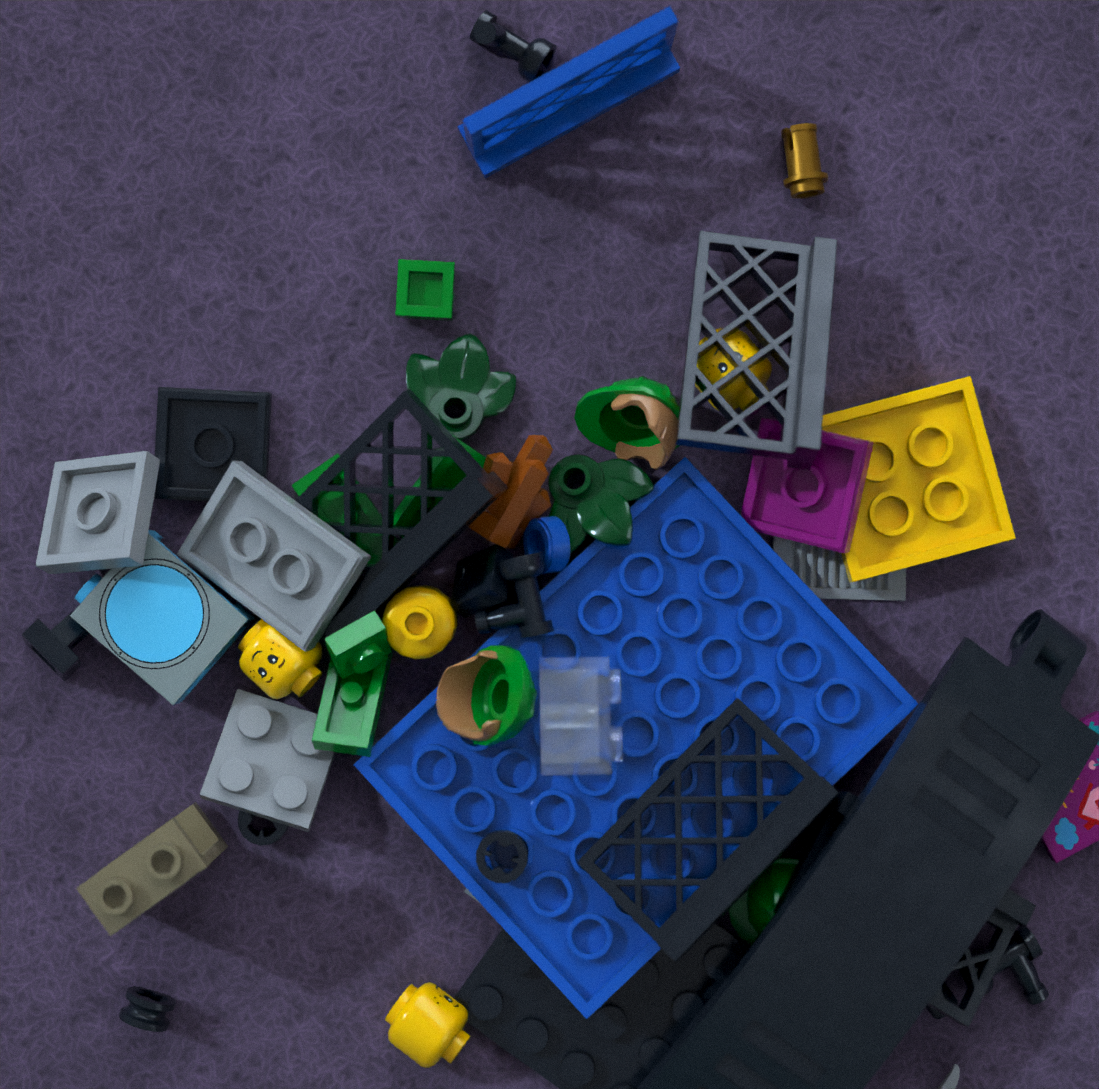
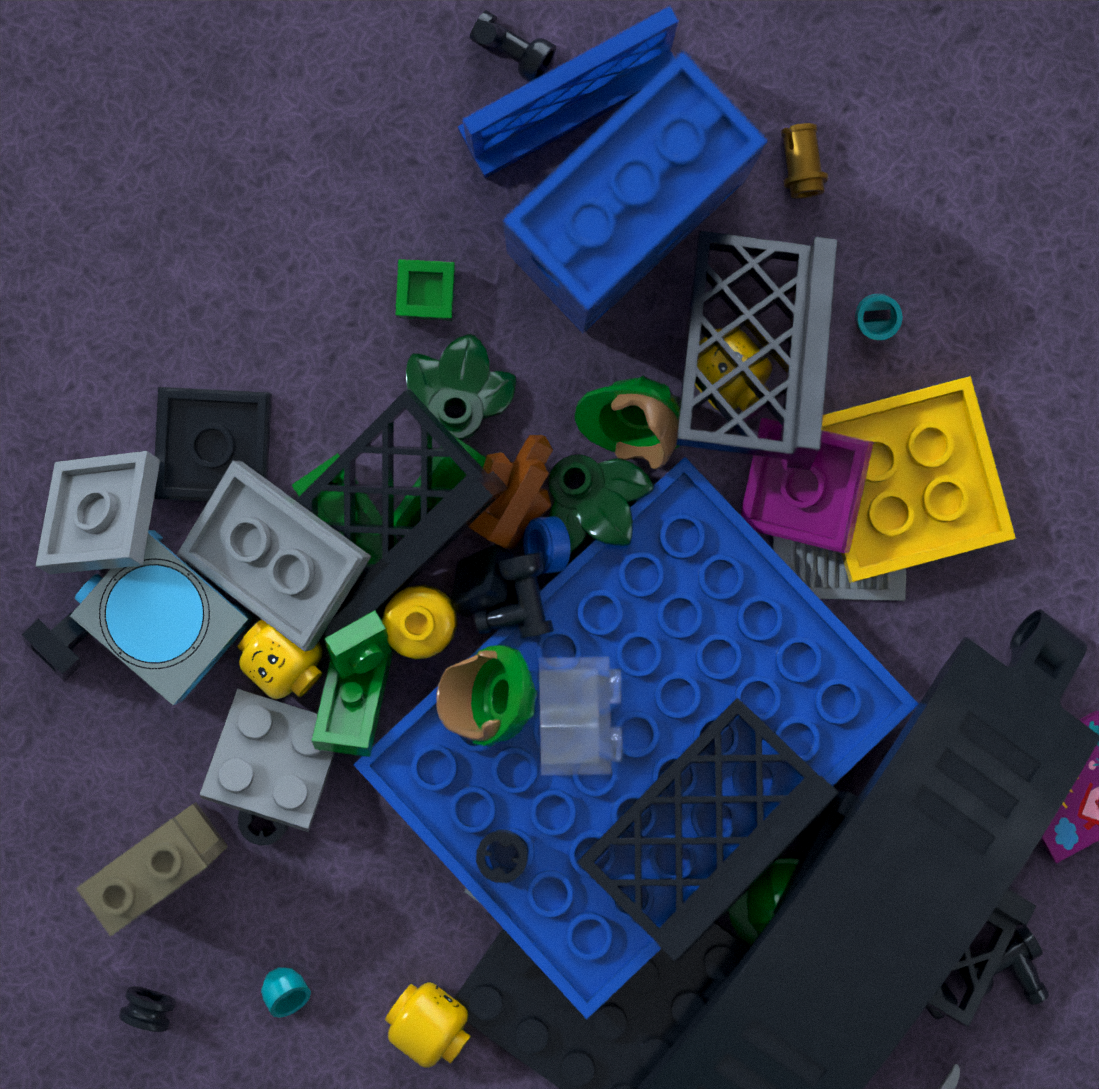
(284, 992): none -> teal hinge
(632, 192): none -> blue gear
(878, 328): none -> teal hinge

